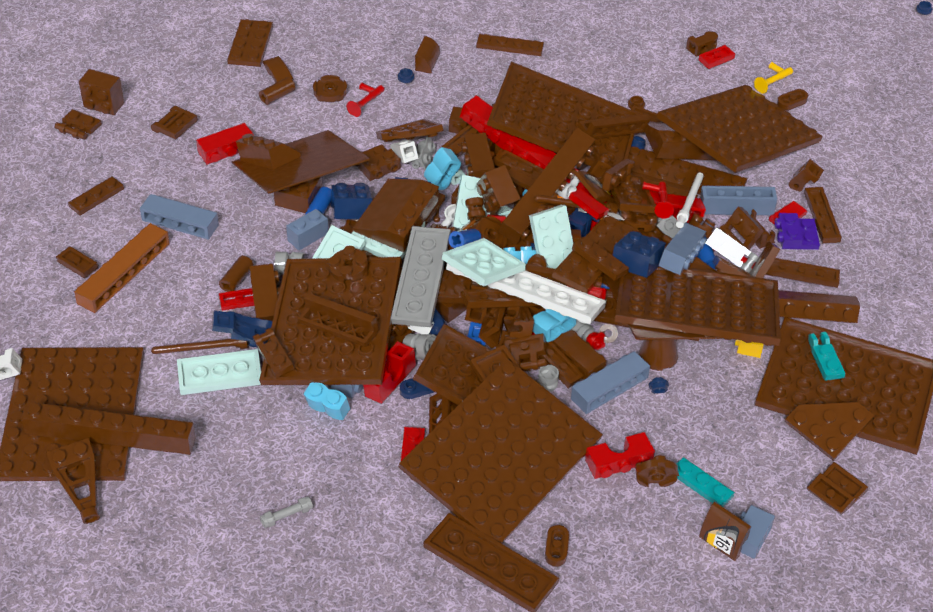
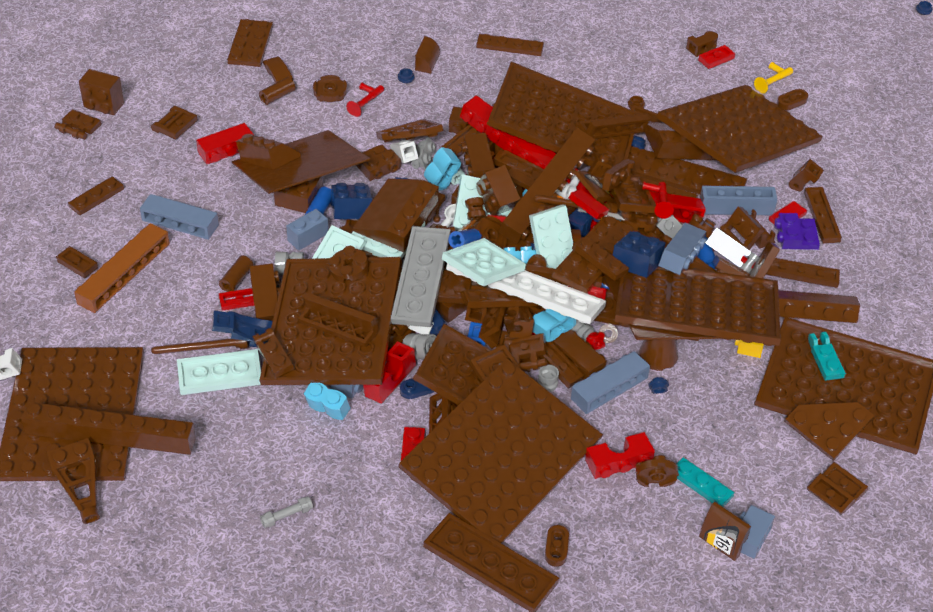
(683, 214): white bar -> none

